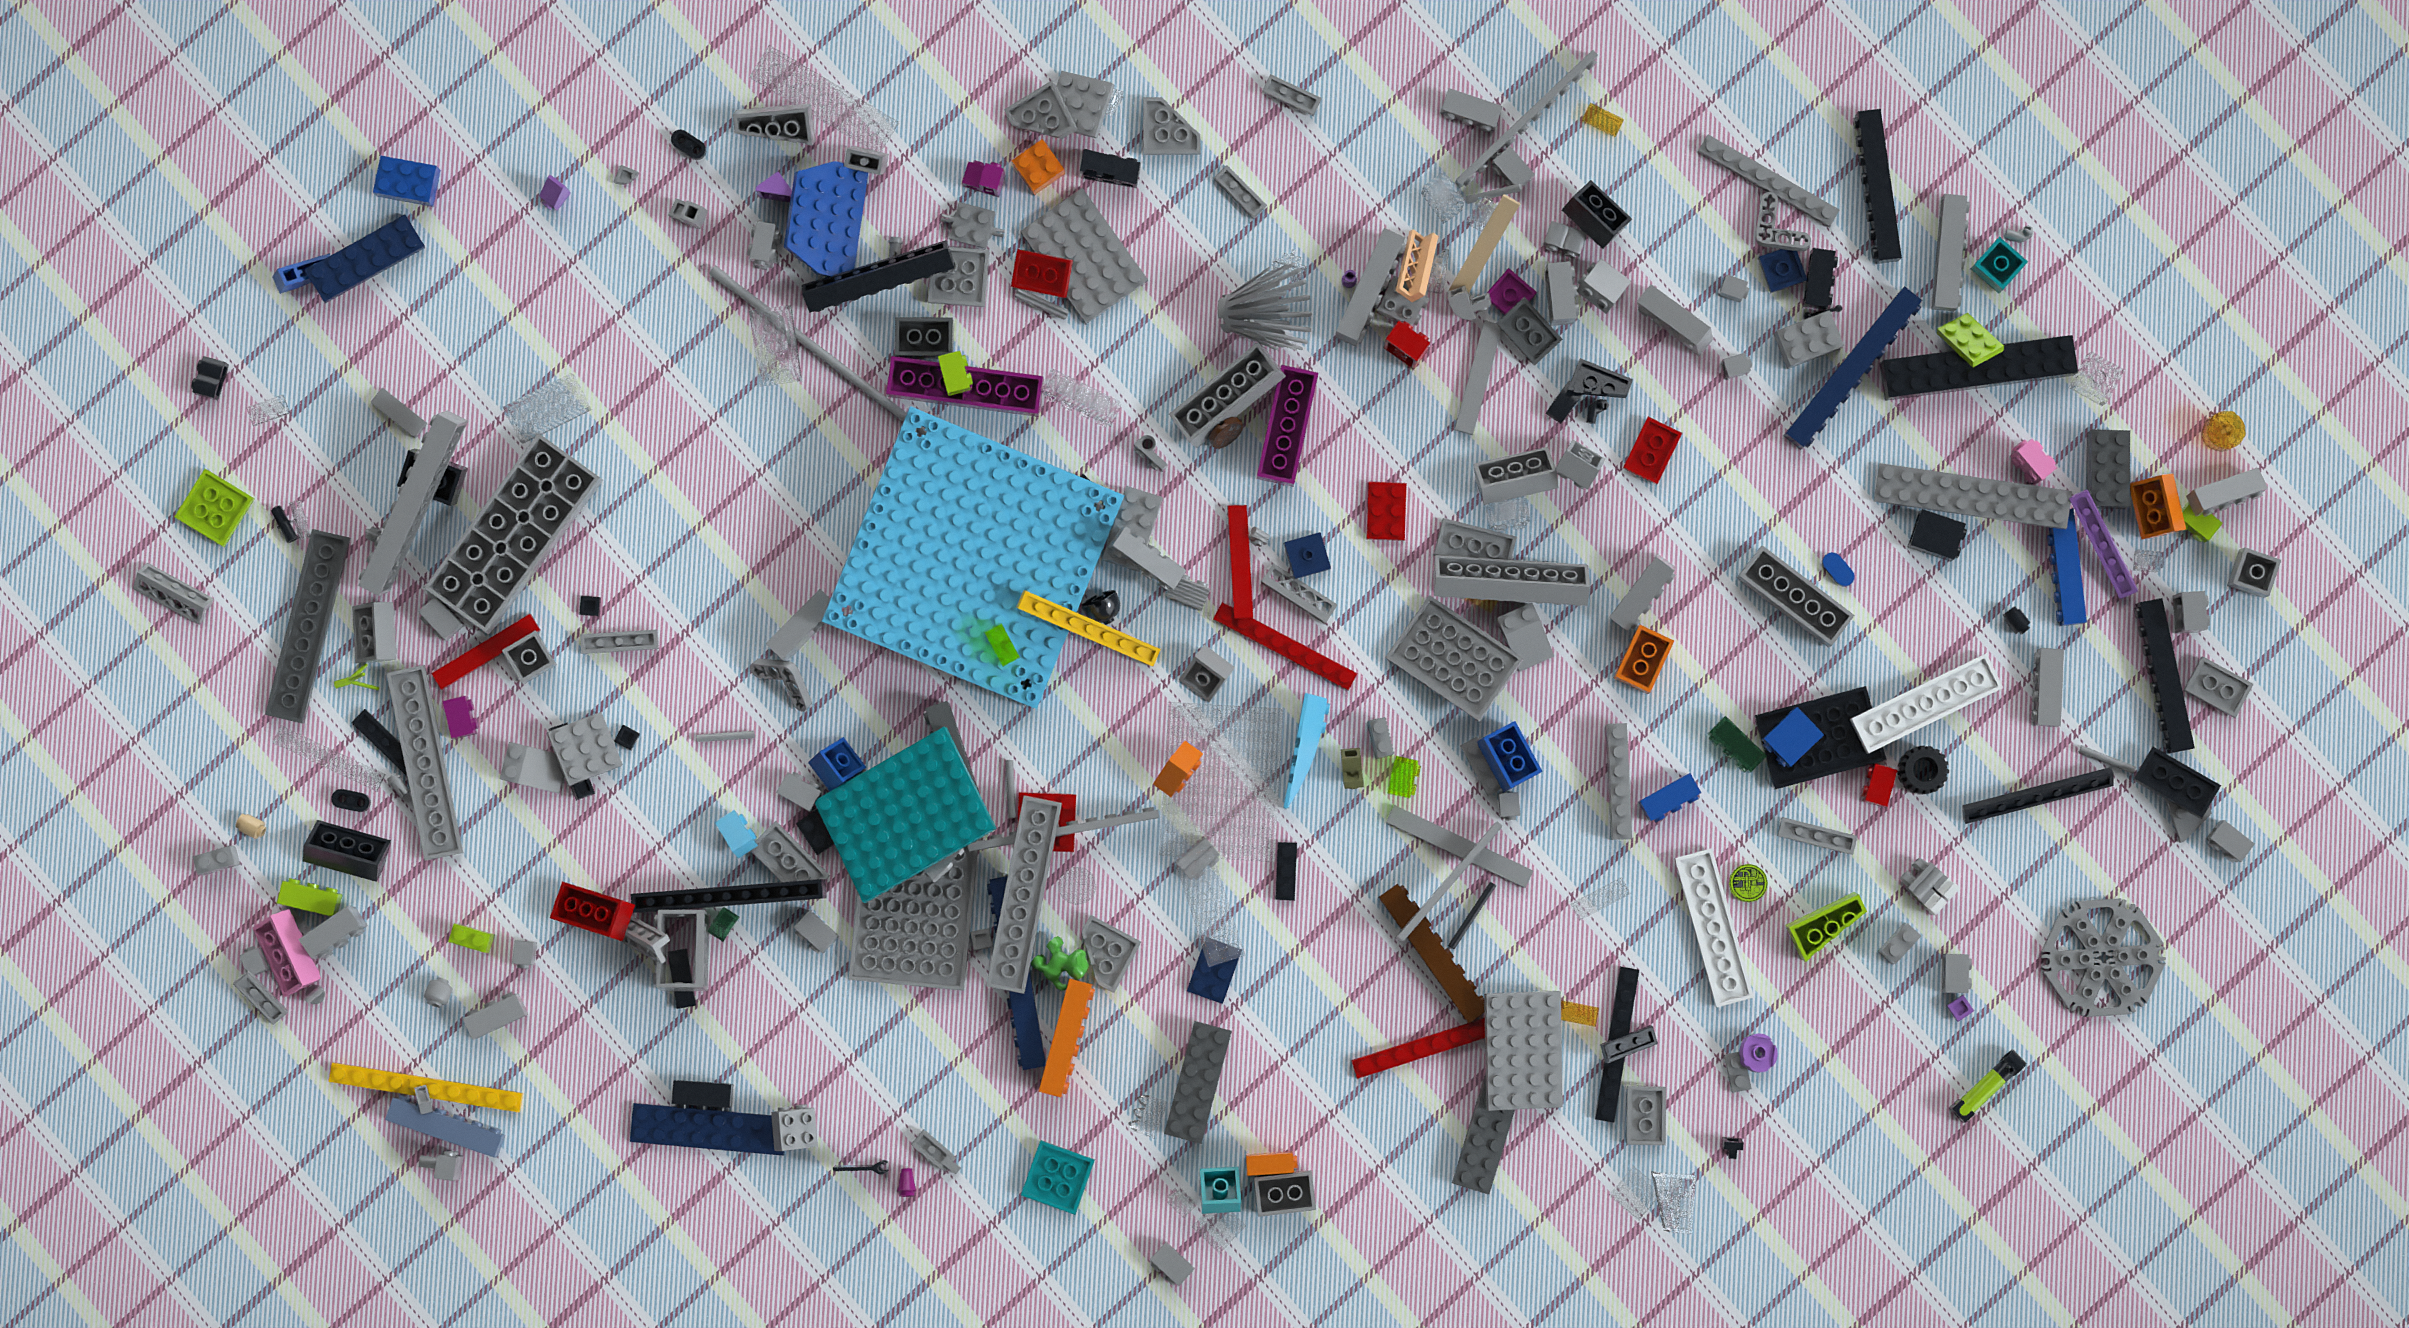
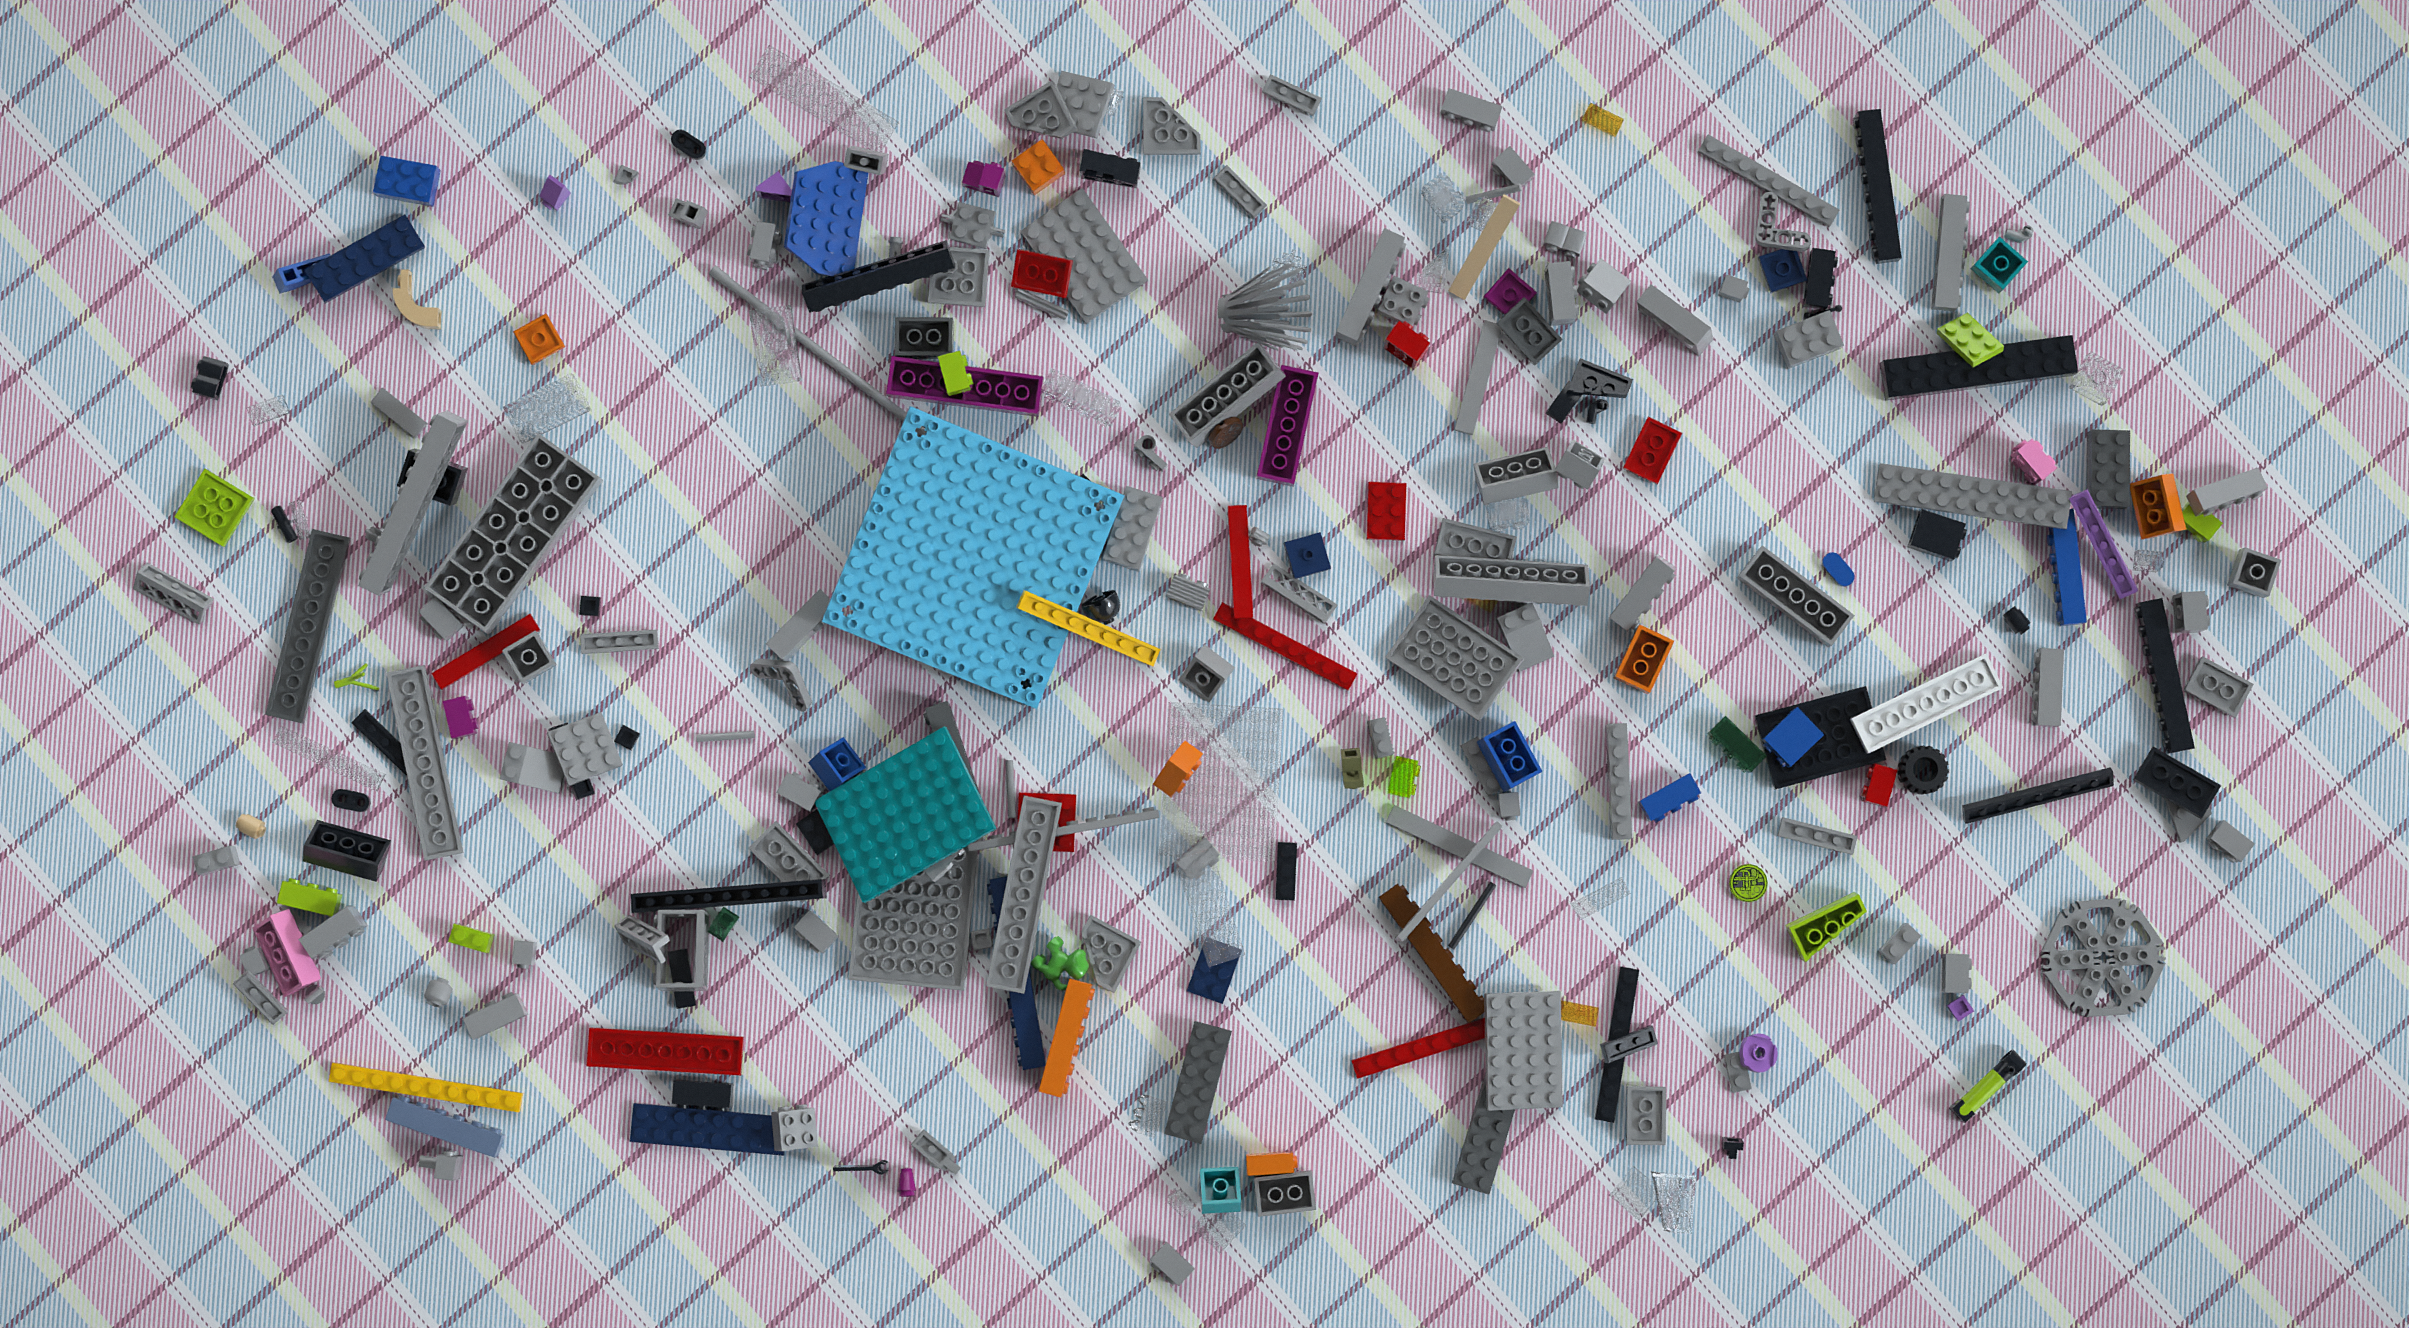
(374, 632): light grey slope -> none
(398, 785): light grey pin -> none
(421, 316): none -> tan arch
(423, 1099): light grey piece -> none
(539, 339): none -> orange plate
(592, 911): red brick -> none
(665, 1051): none -> red plate
(736, 833): medium azure brick -> none
(786, 123): light grey wedge -> none
(1001, 644): clear neon green piece -> none
(1057, 1177): teal plate -> none
(1077, 885): clear tile -> none
(1146, 558): light grey wedge -> none
(1307, 740): medium azure wedge -> none
(1349, 279): medium lavender pin -> none
(1420, 268): light nougat fence -> none
(1466, 307): light grey brick -> none
(1522, 124): light grey plate -> none
(1596, 214): black brick -> none
(1714, 928): white plate -> none
(1736, 366): light grey brick -> none
(1852, 368): dark blue brick -> none
(1927, 884): light grey hips -> none
(2107, 759): light grey bar -> none
(2234, 430): clear yellow brick -> none

